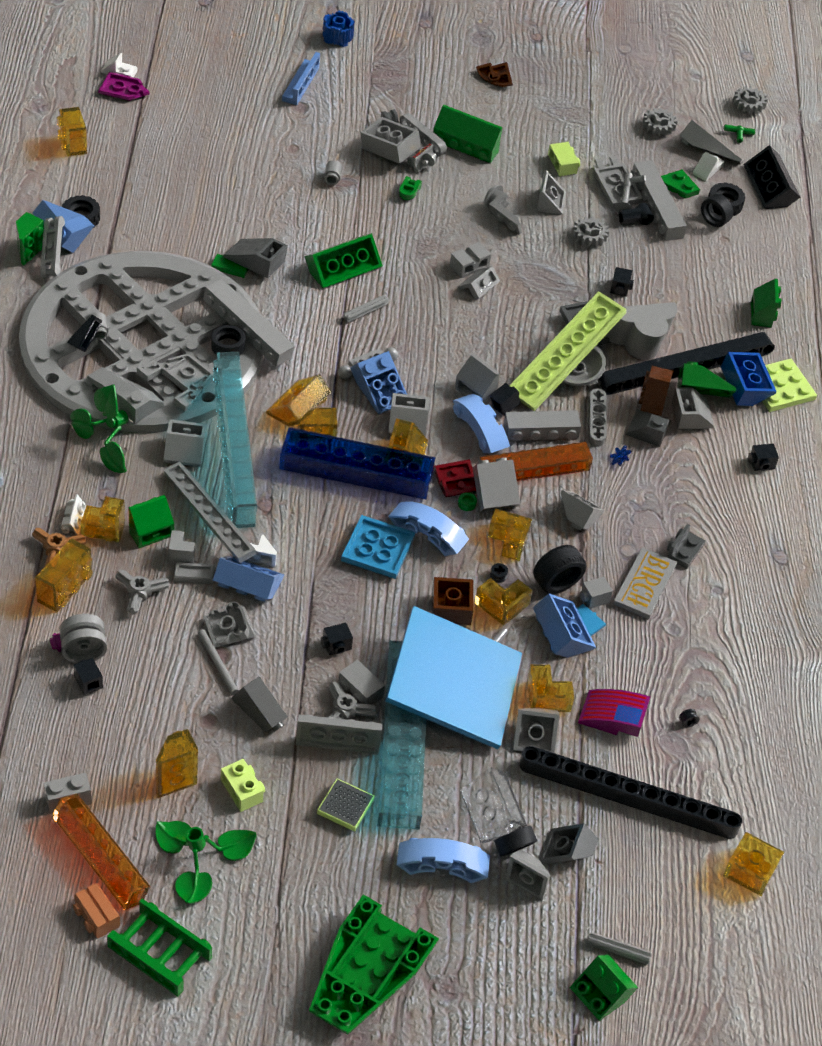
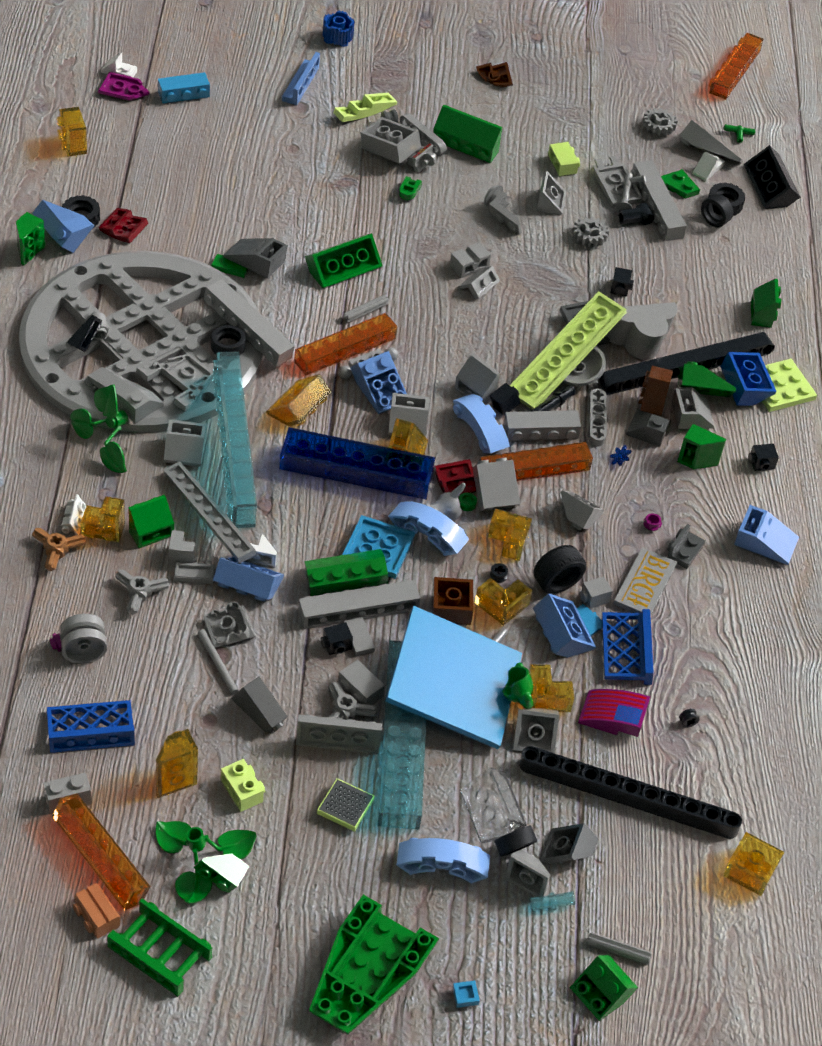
(51, 247): light grey plate -> none
(64, 575): clear yellow brick -> none
(88, 676): black brick -> none
(91, 736): none -> blue fence
(123, 225): none -> dark red slope
(183, 87): none -> dark azure brick
(223, 870): none -> slope
(321, 421): clear yellow slope -> none
(332, 172): light grey brick -> none
(345, 344): none -> clear orange brick
(346, 572): none -> green slope
(357, 603): none -> light grey brick
(362, 640): none -> light grey tile
(368, 106): none -> yellowish green slope
(449, 503): none -> light grey animal
(466, 994): none -> dark azure plate
(519, 686): none -> green piece
(552, 901): none -> clear light blue pin
(557, 399): none -> black pin
(644, 650): none -> blue fence
(652, 522): none -> magenta plate
(701, 448): none -> green slope
(735, 66): none -> clear orange brick
(750, 100): light grey gear -> none
(766, 535): none -> medium blue slope

